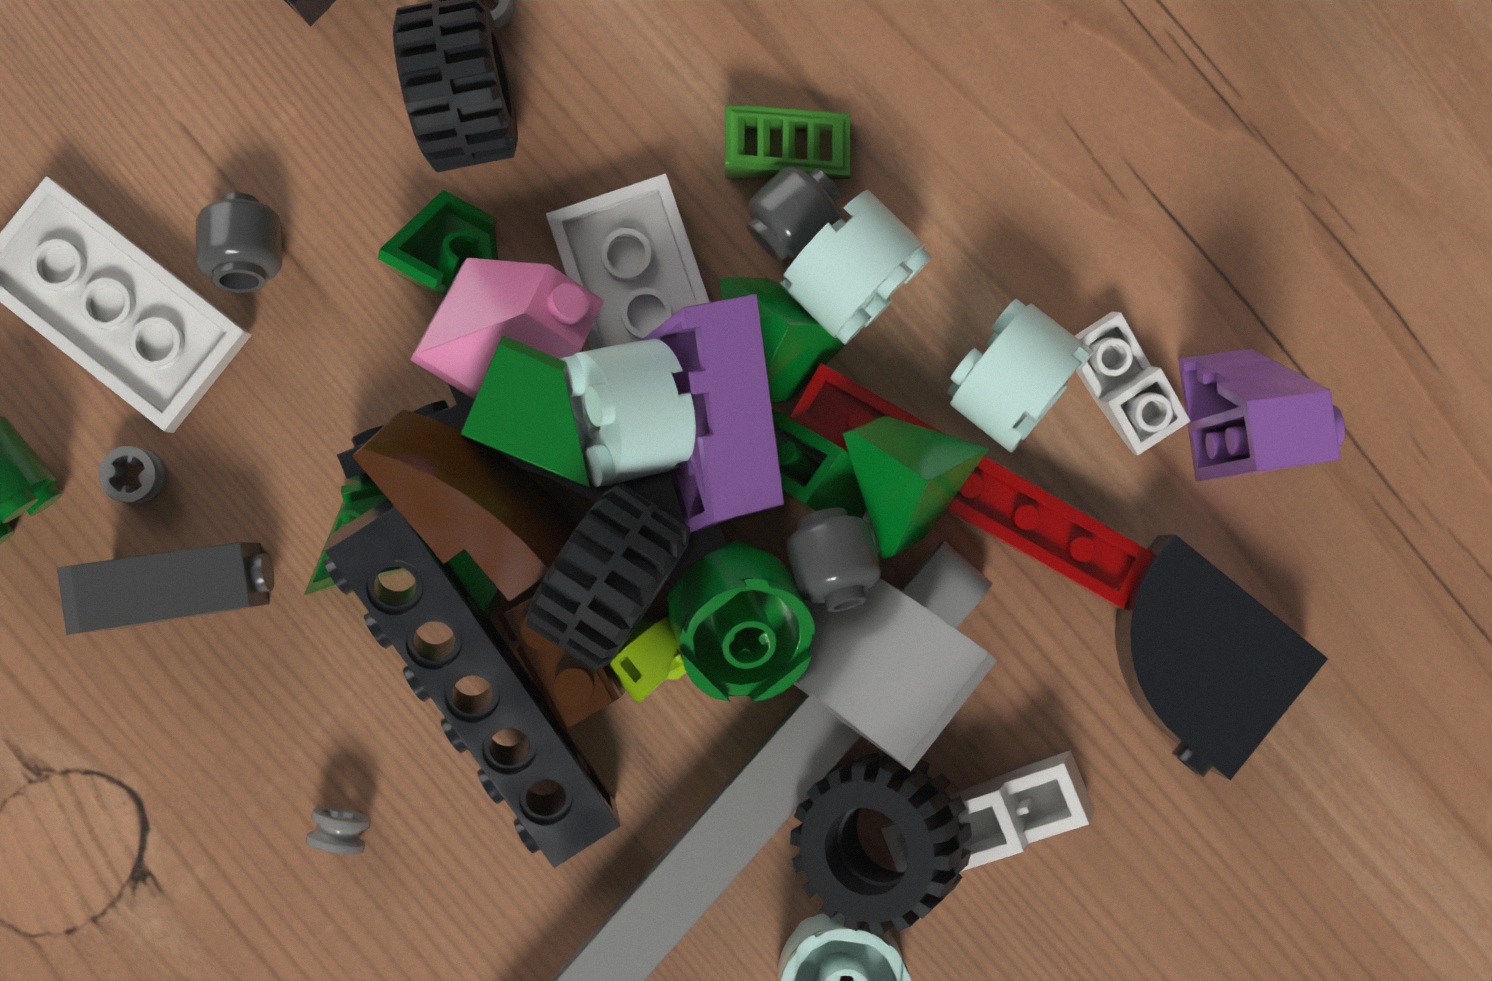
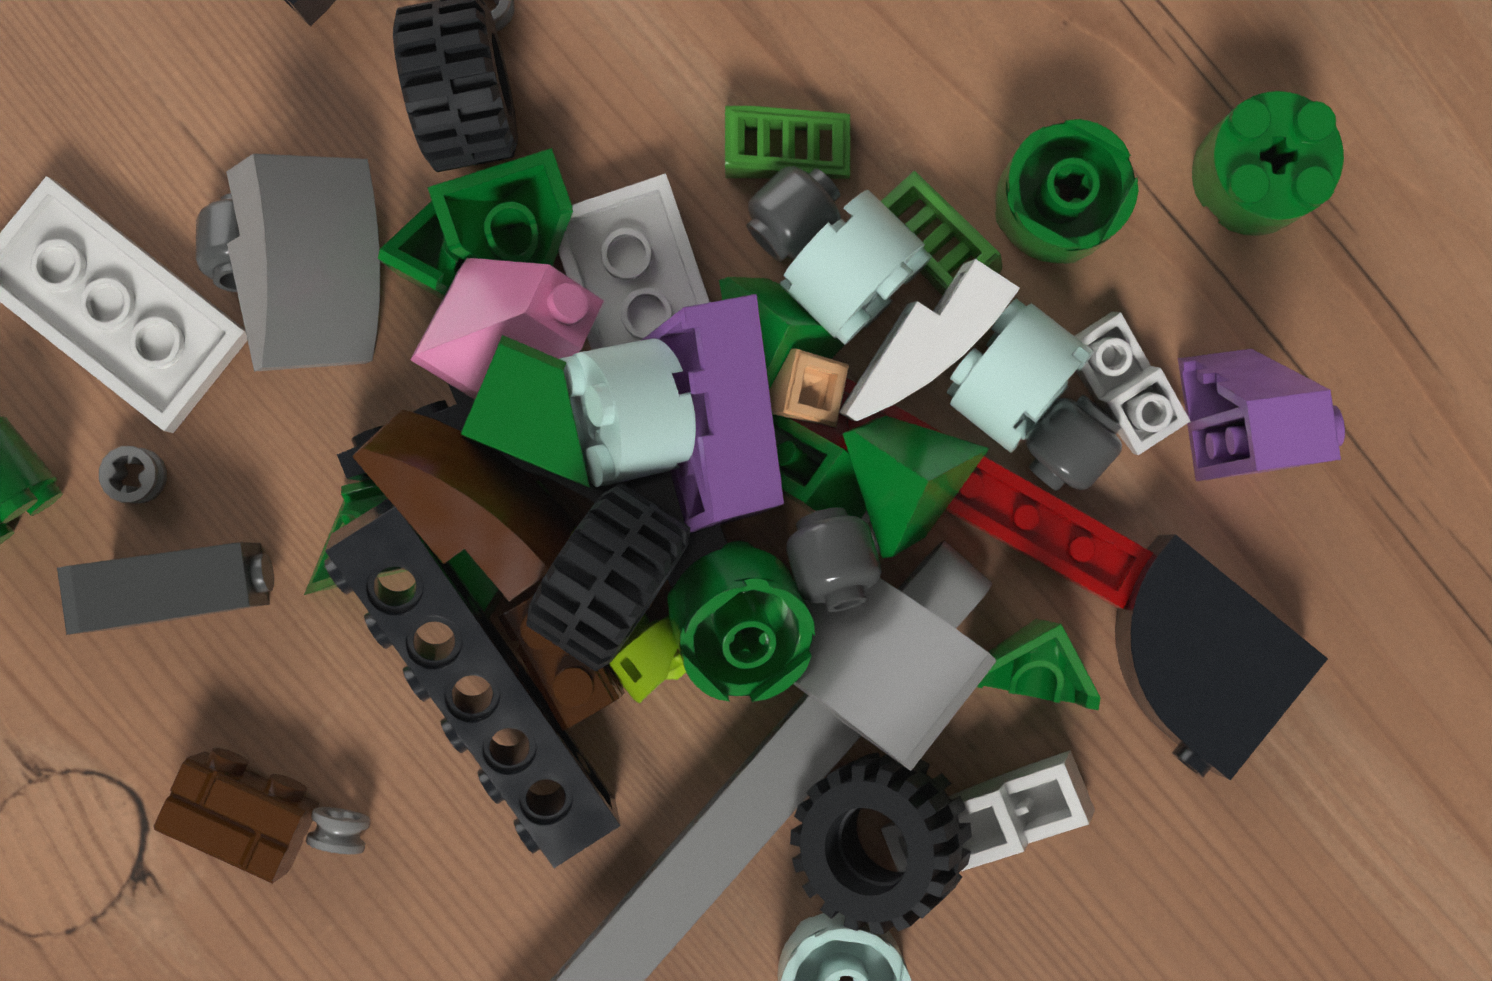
(237, 813): none -> reddish brown brick
(306, 260): none -> light grey slope
(506, 211): none -> green slope
(809, 388): none -> light nougat slope
(930, 341): none -> white slope
(952, 226): none -> bright green slope
(1041, 665): none -> green slope
(1073, 443): none -> dark grey head
(1101, 193): none -> green brick
(1299, 167): none -> green brick

